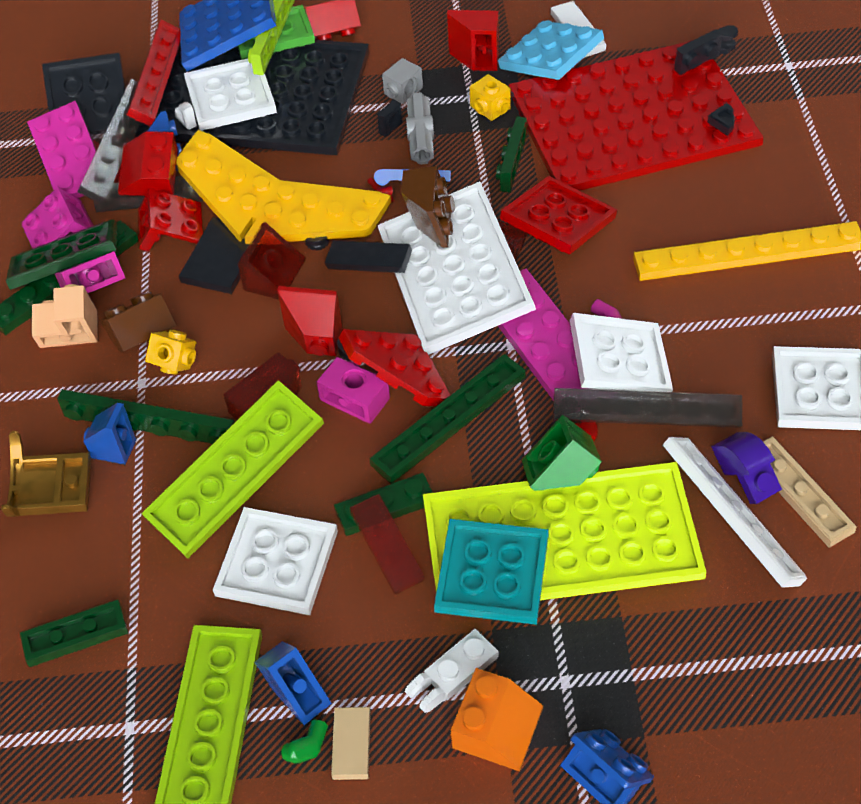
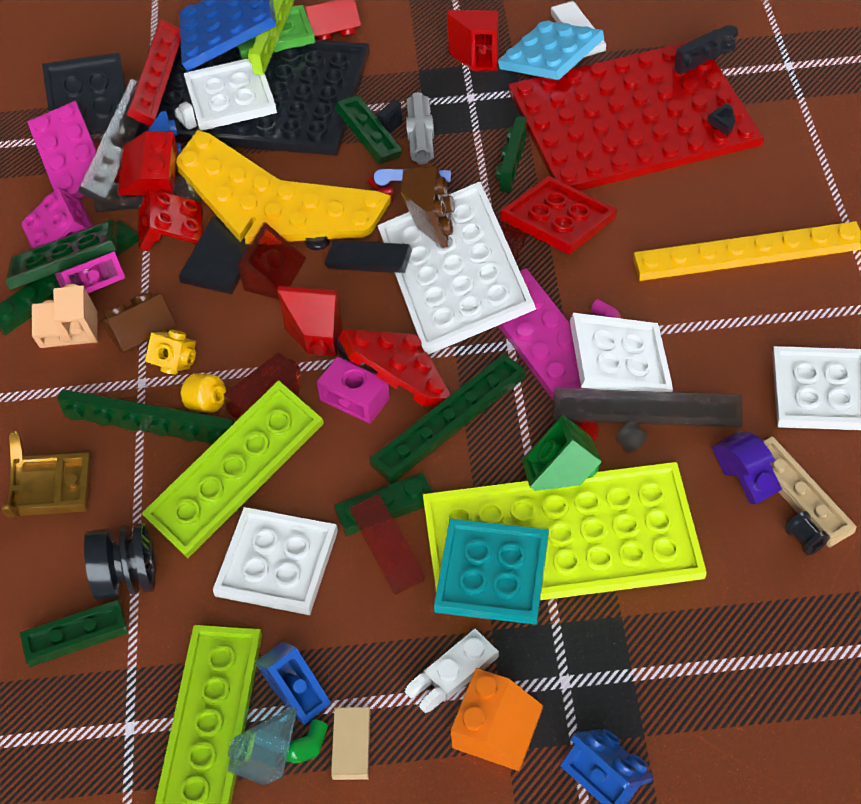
(110, 435): blue slope -> none
(113, 562): none -> black wheel
(203, 393): none -> yellow head
(263, 750): none -> clear light blue slope
(368, 129): none -> dark green plate
(402, 80): light grey brick -> none
(490, 97): yellow brick -> none
(631, 437): none -> clear smoke bush
(735, 512): white tile -> none
(807, 533): none -> black bush

